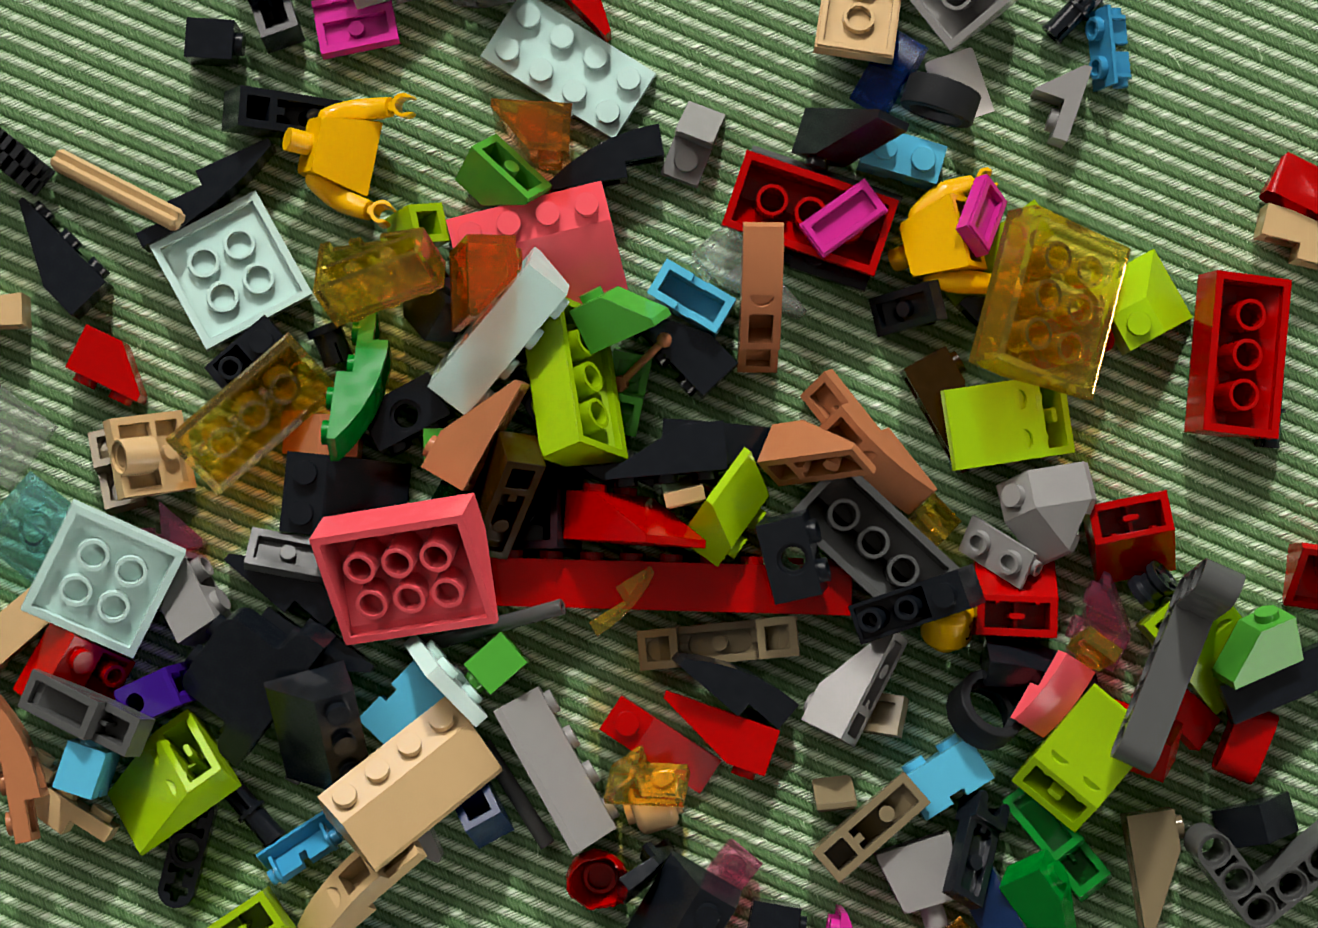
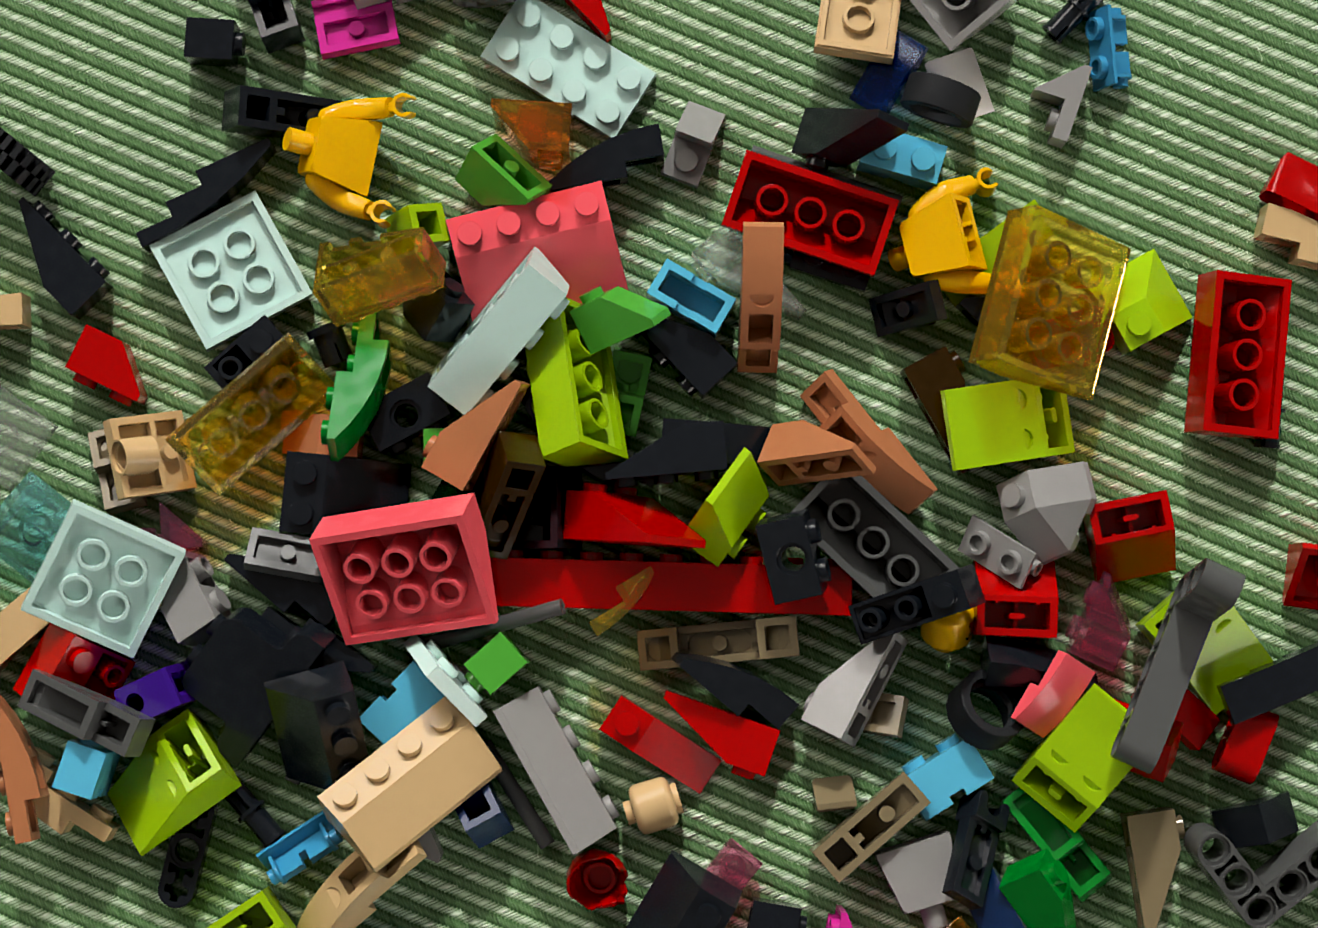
(117, 190): tan axle -> none
(479, 272): clear orange slope -> none
(641, 877): black slope -> none
(644, 783): clear yellow slope -> none
(663, 340): nougat hinge -> none
(683, 493): tan tile -> none
(843, 218): dark pink tile -> none
(935, 519): clear yellow plate -> none
(981, 215): dark pink tile -> none
(1094, 649): clear yellow plate -> none
(1152, 585): black wheel -> none
(1259, 647): bright green slope -> none

